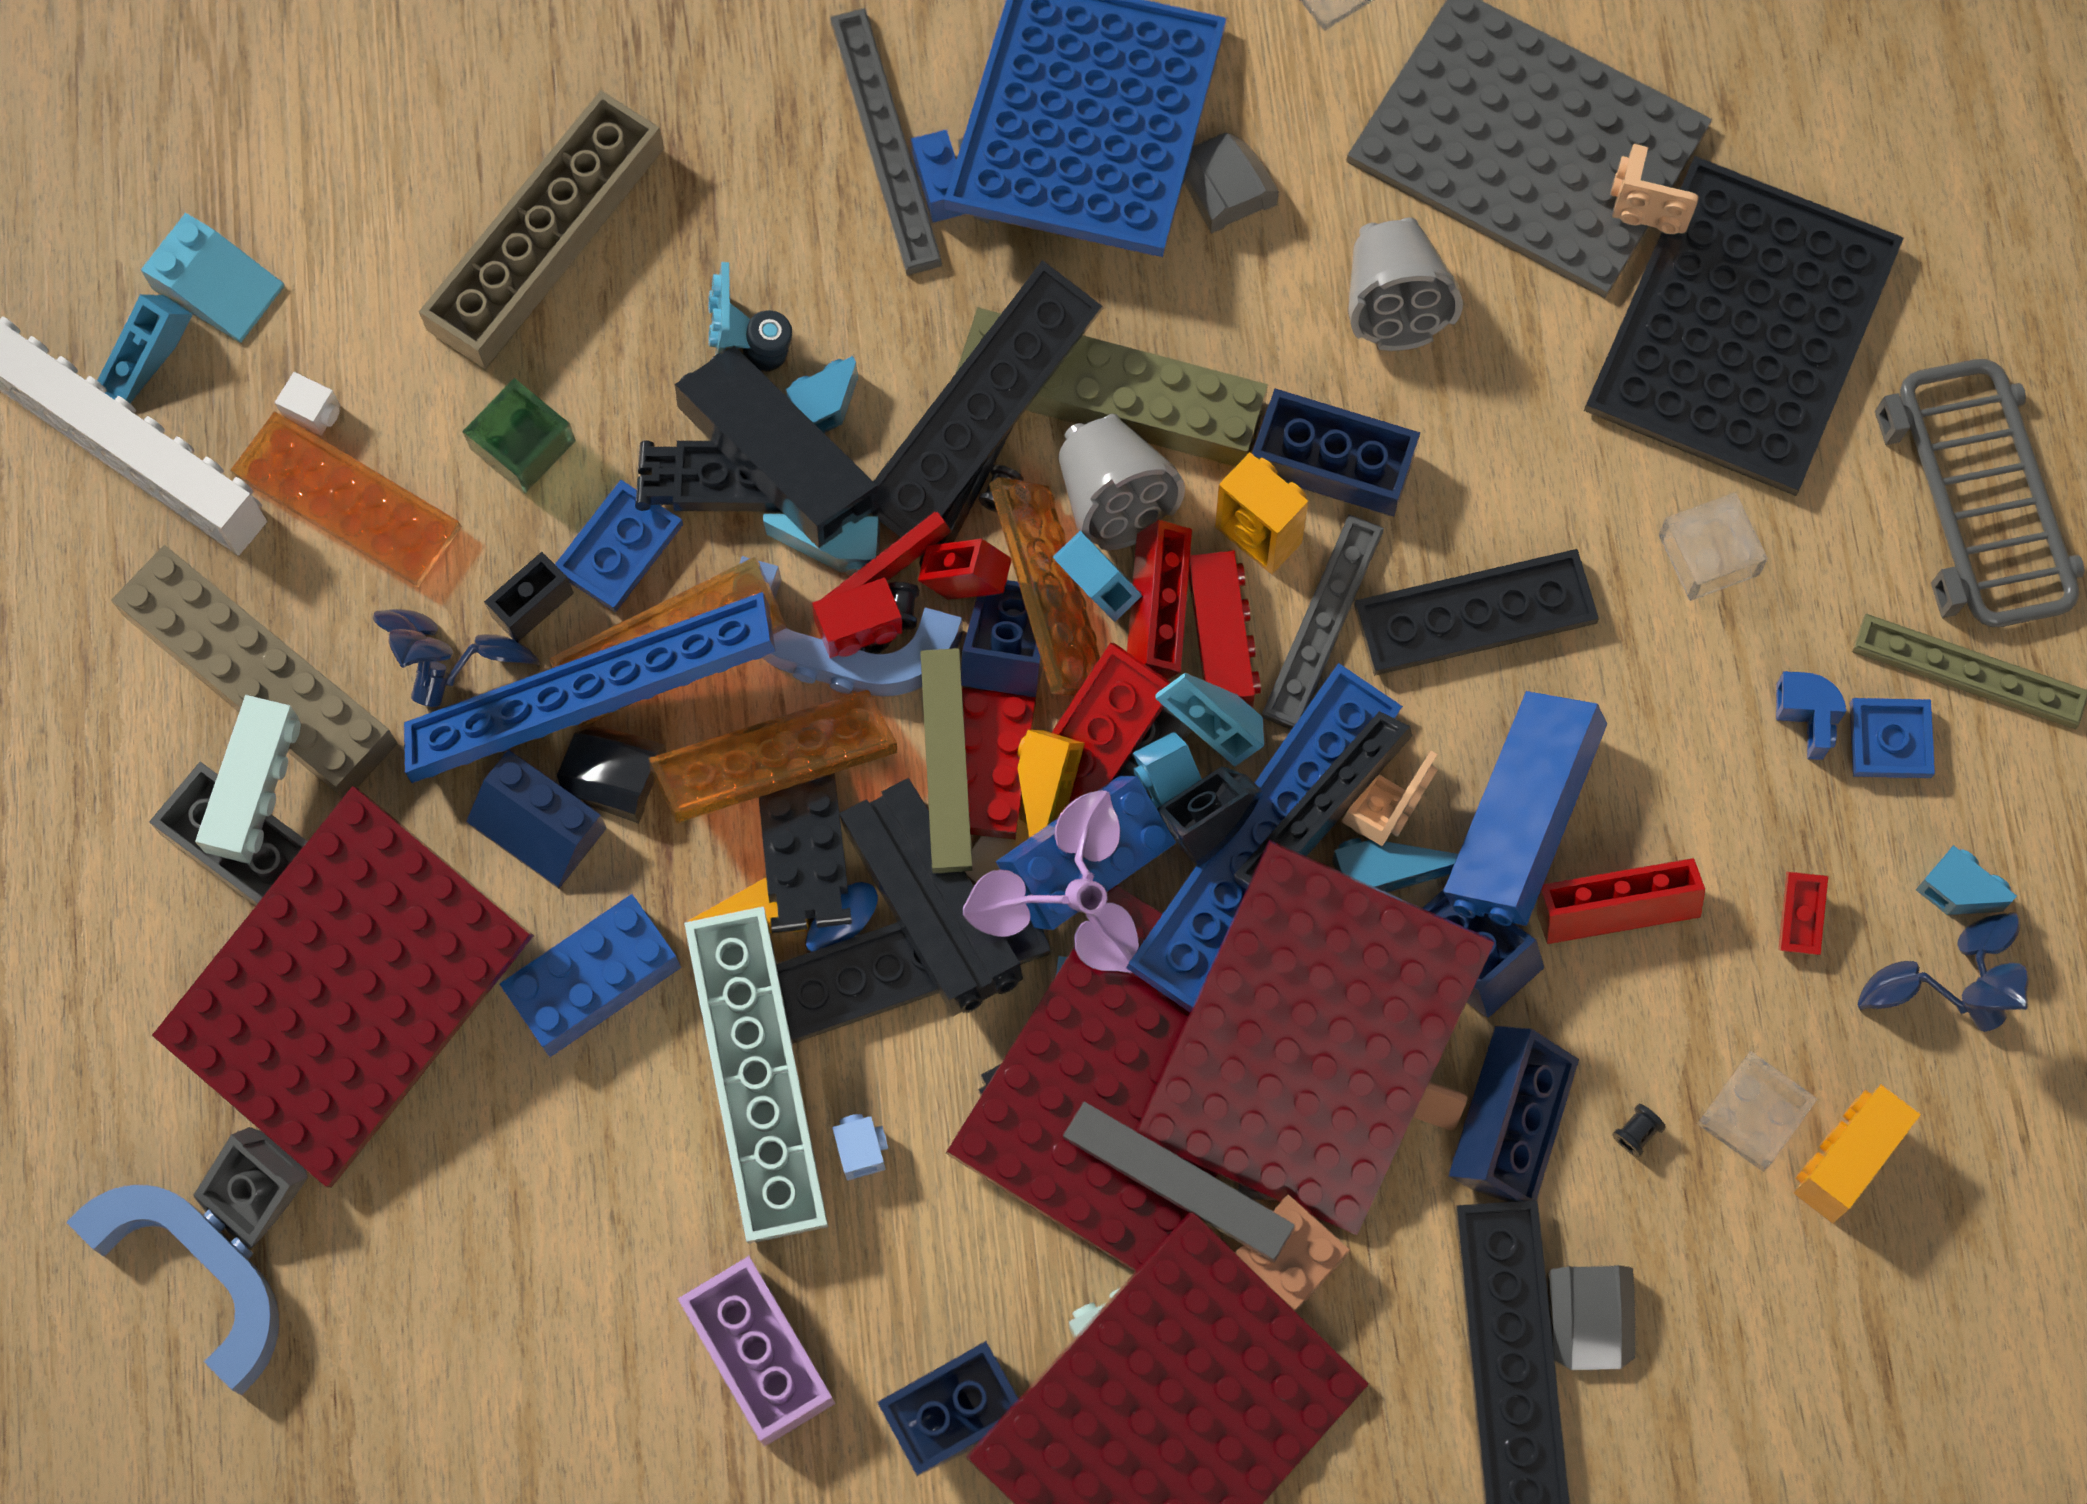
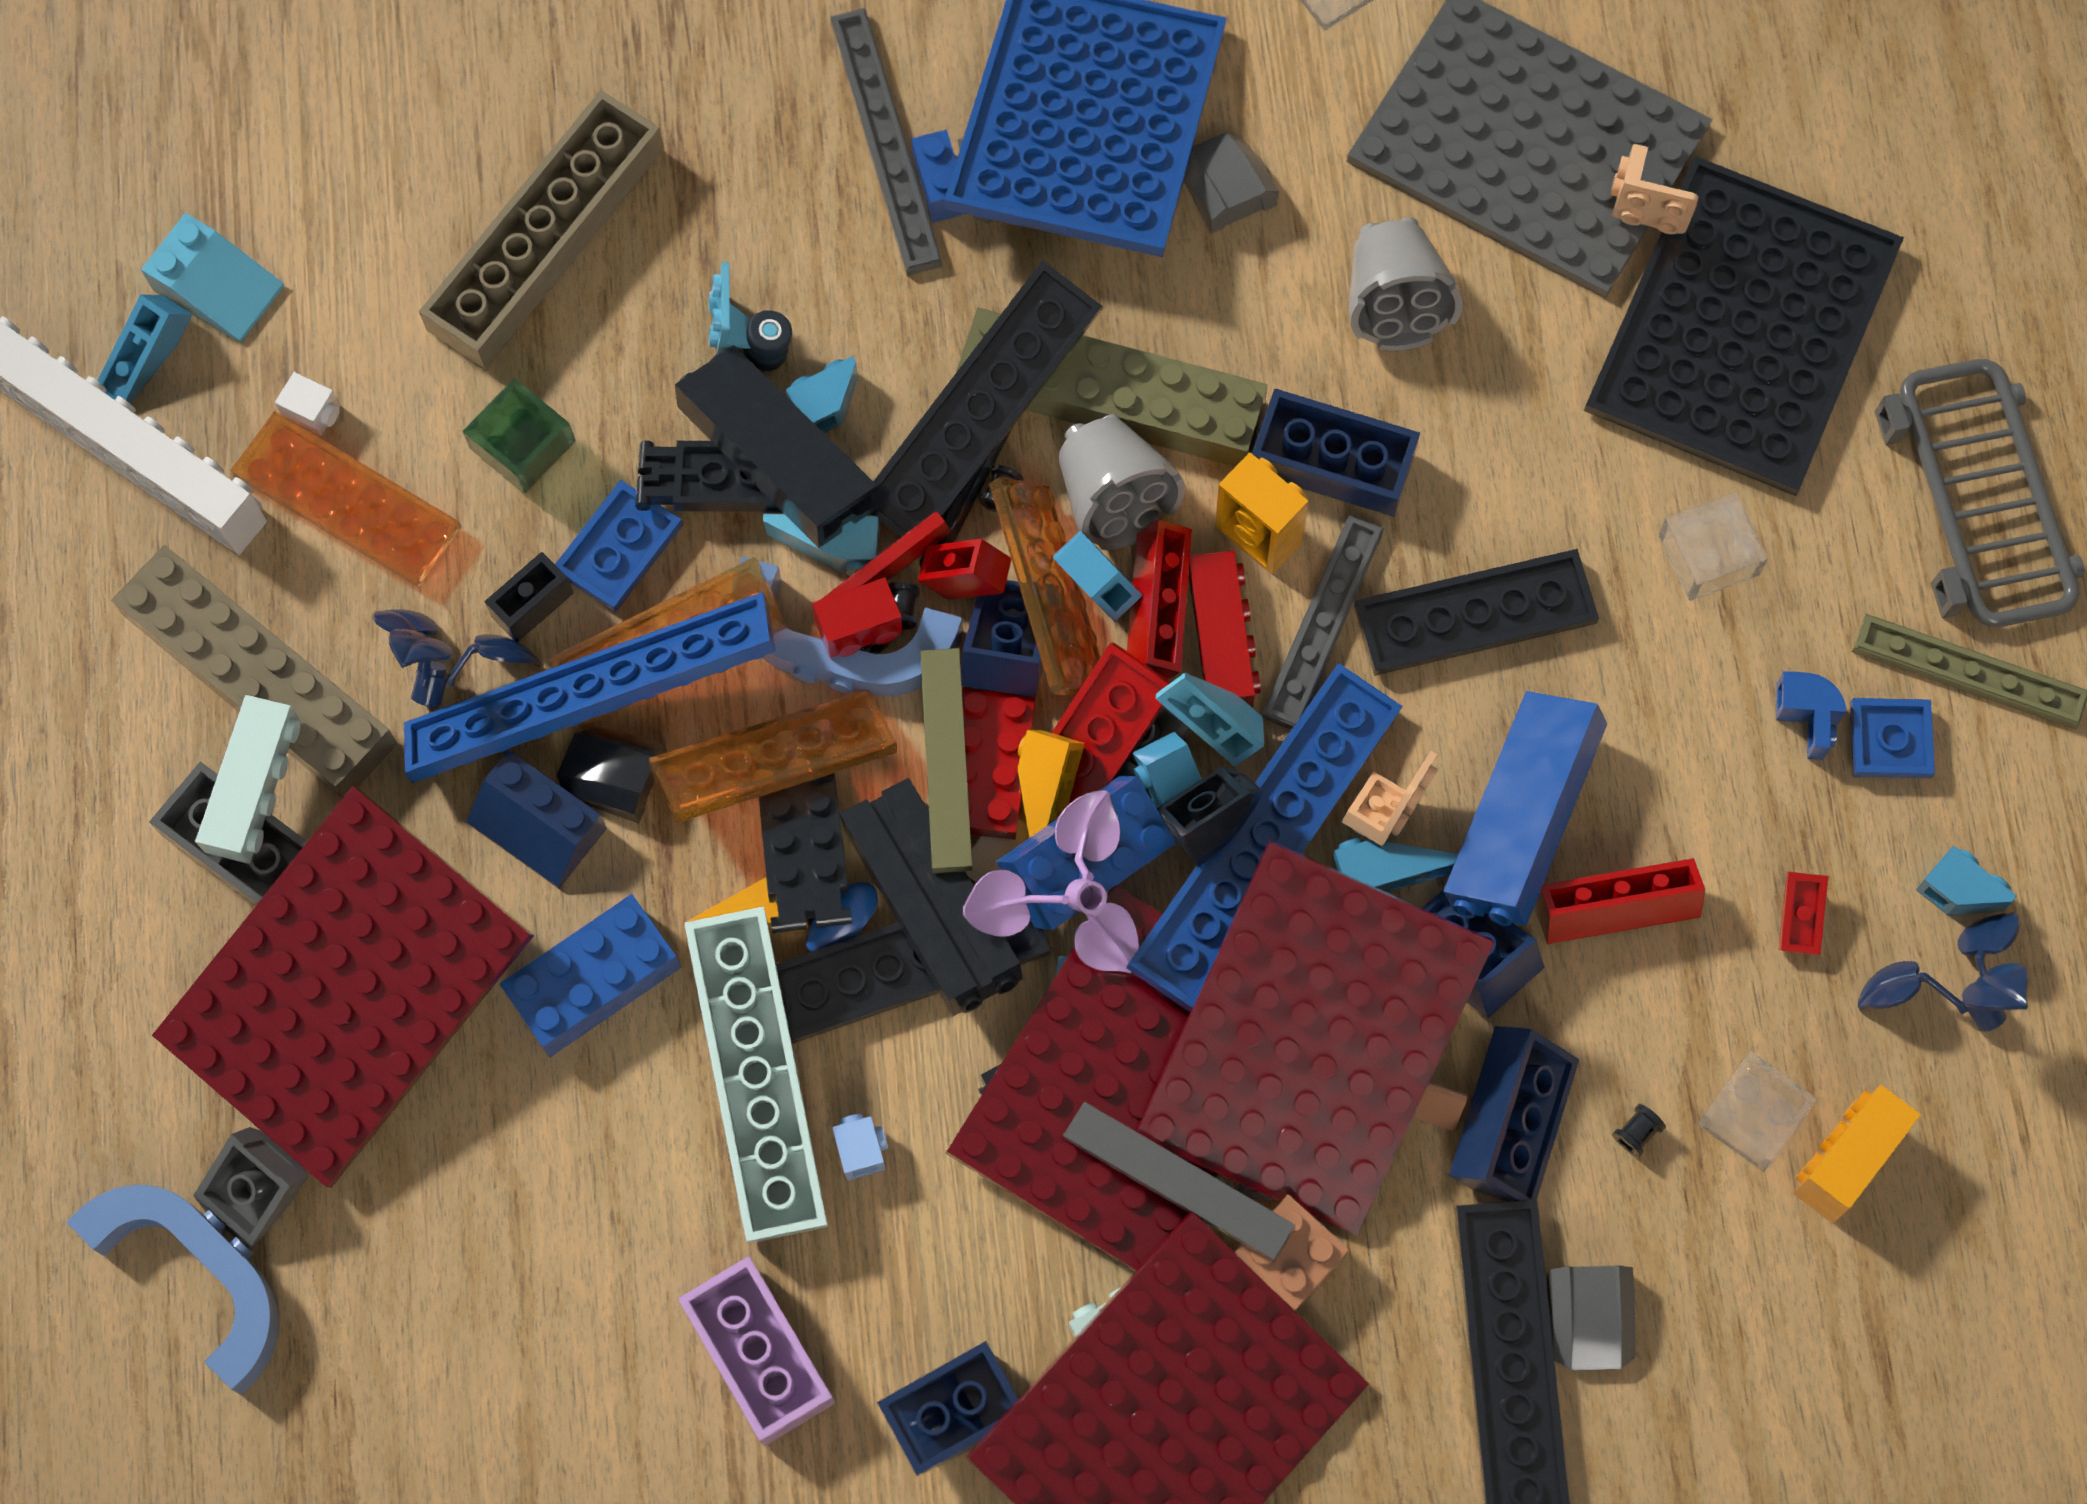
(1334, 791): black plate -> none

